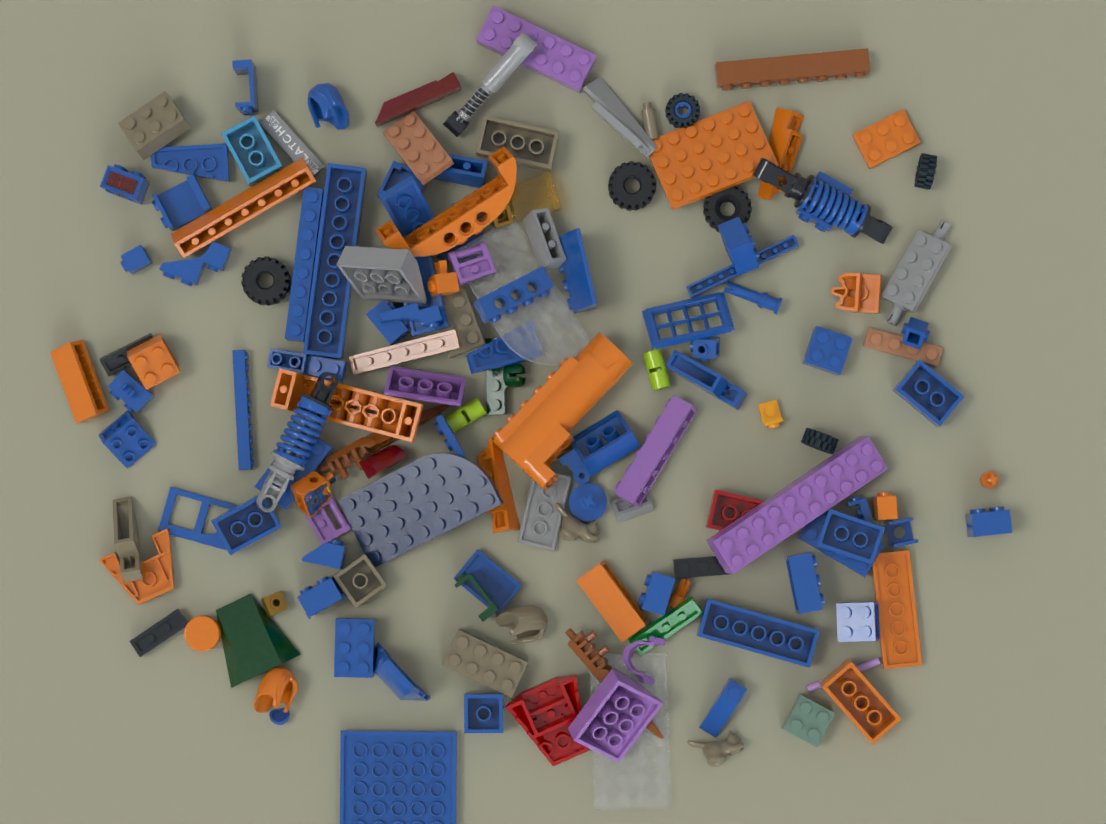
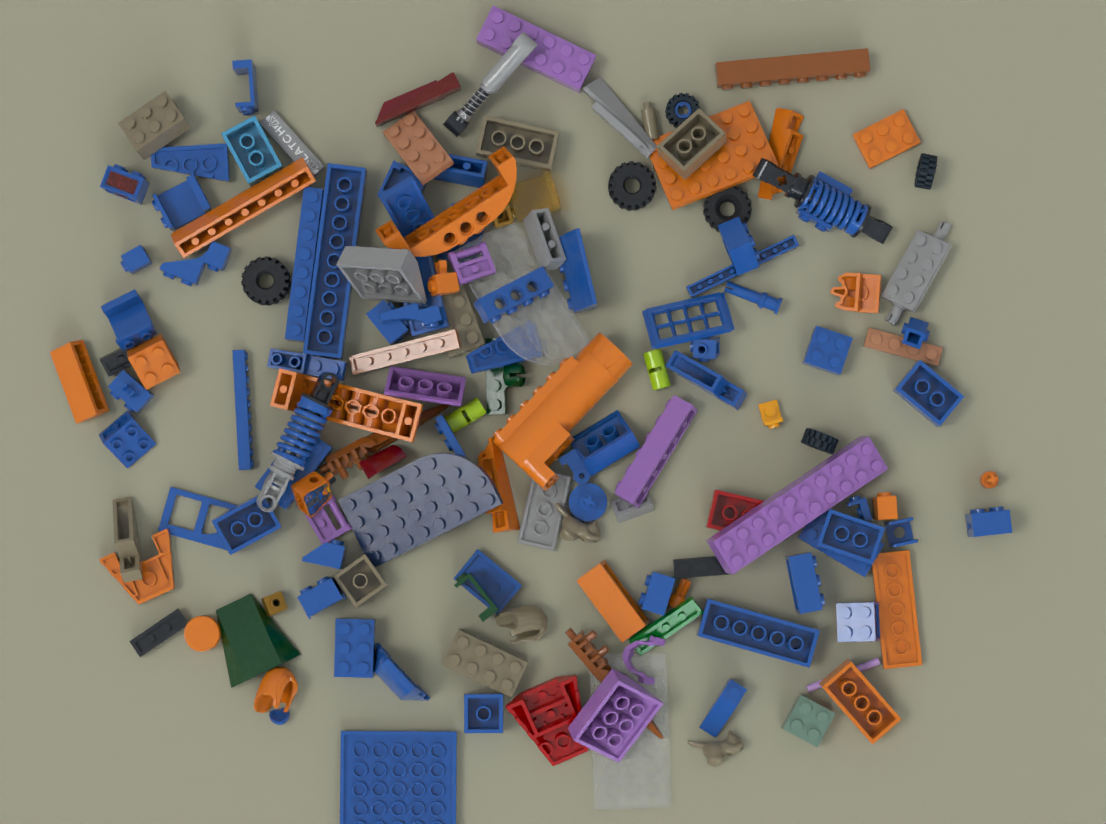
(129, 319): none -> blue panel
(327, 105): blue hair -> none
(691, 144): none -> dark tan brick

